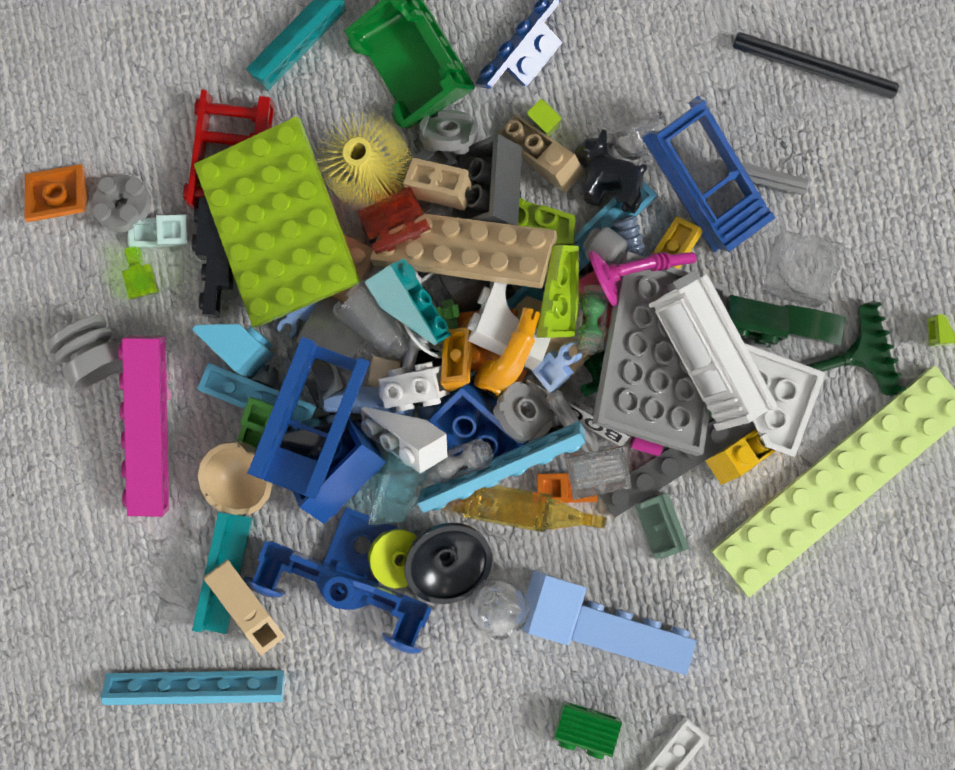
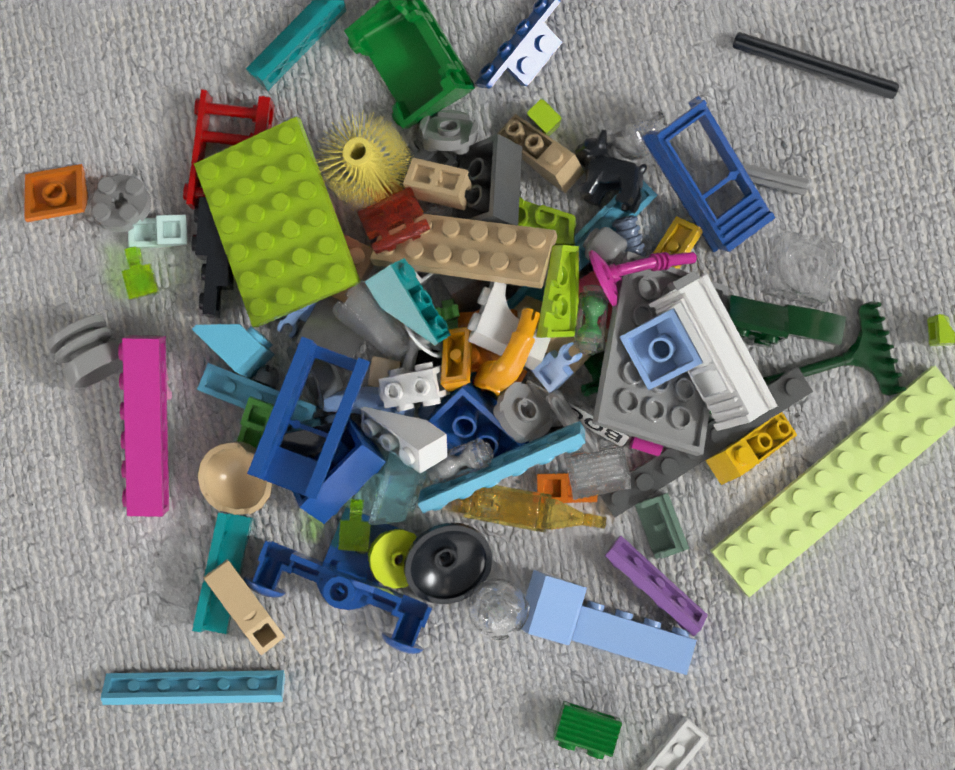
(354, 532): none -> clear neon green plate
(656, 585): none -> medium lavender plate
(661, 348): none -> light blue slope
(795, 393): white plate -> none

